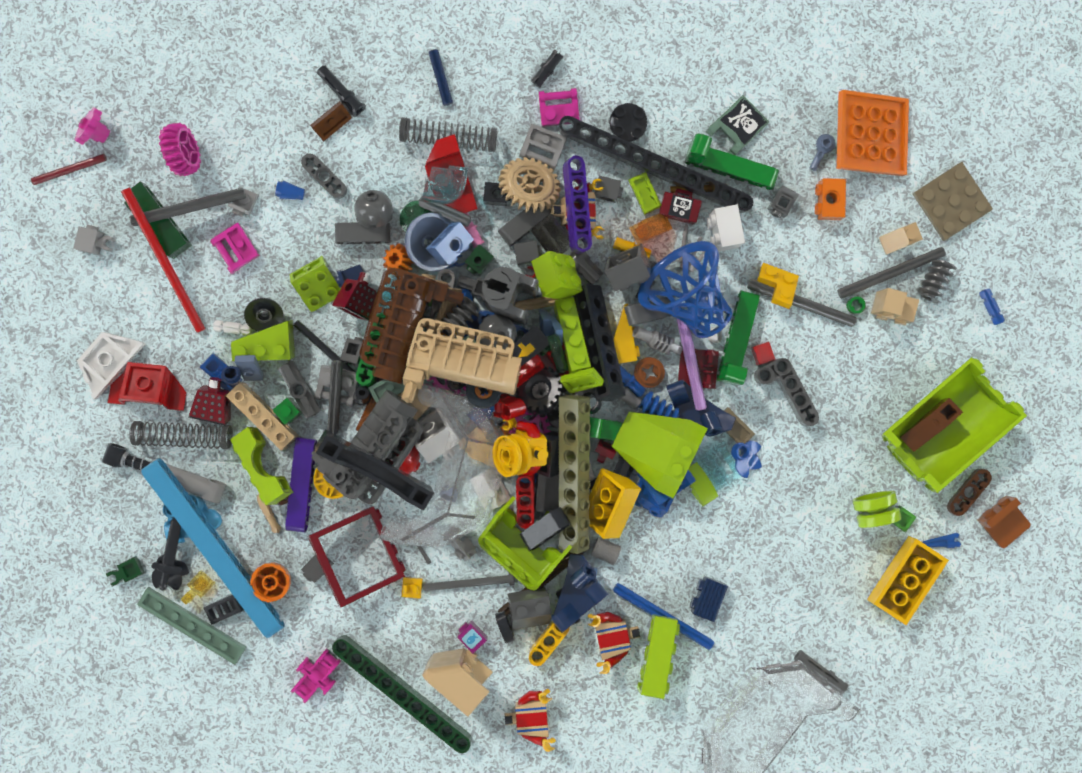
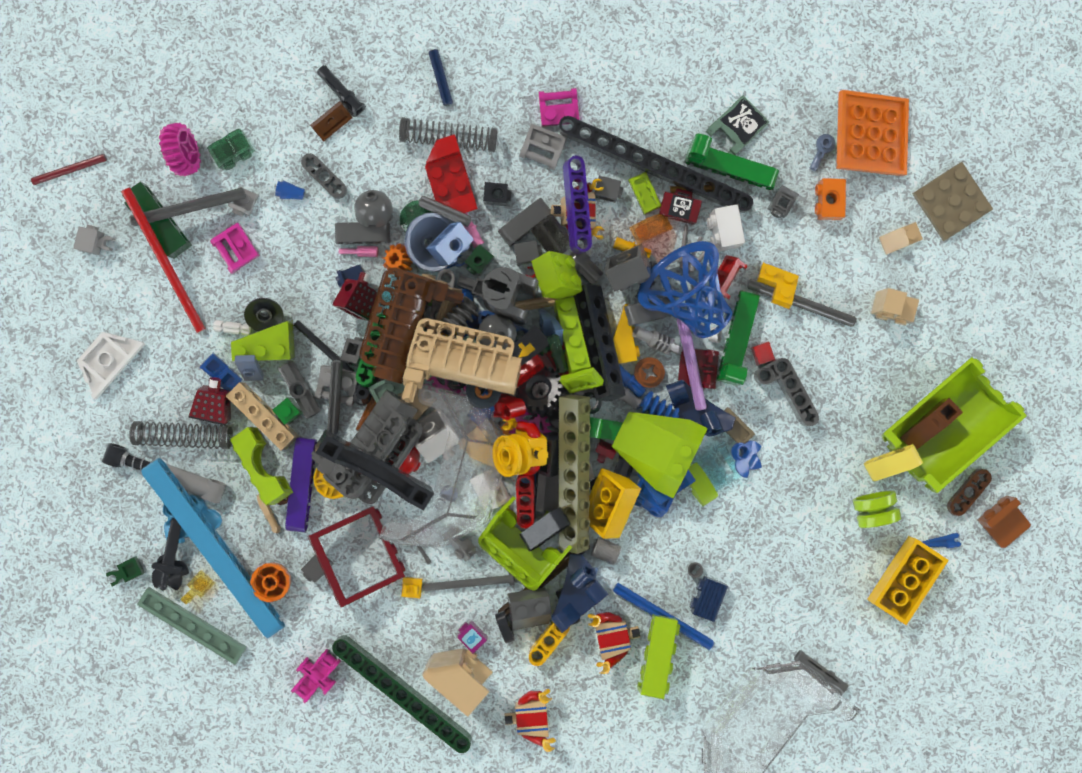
(91, 128): dark pink plant -> none
(148, 385): red piece -> none
(231, 149): none -> clear green brick
(231, 375): dark blue cone -> none
(237, 608): black slope -> none
(315, 284): lime bracket -> none
(361, 251): none -> bright pink axle
(445, 184): clear light blue brick -> none
(529, 184): tan gear -> none
(547, 68): black pin -> none
(628, 122): black dish -> none
(692, 566): none -> dark grey hinge
(727, 273): none -> red hinge
(851, 309): green bush -> none
(891, 272): dark grey axle -> none
(893, 463): none -> light yellow beam
(906, 521): bright green tile -> none
(934, 280): dark grey piece -> none
(992, 306): blue axle -> none

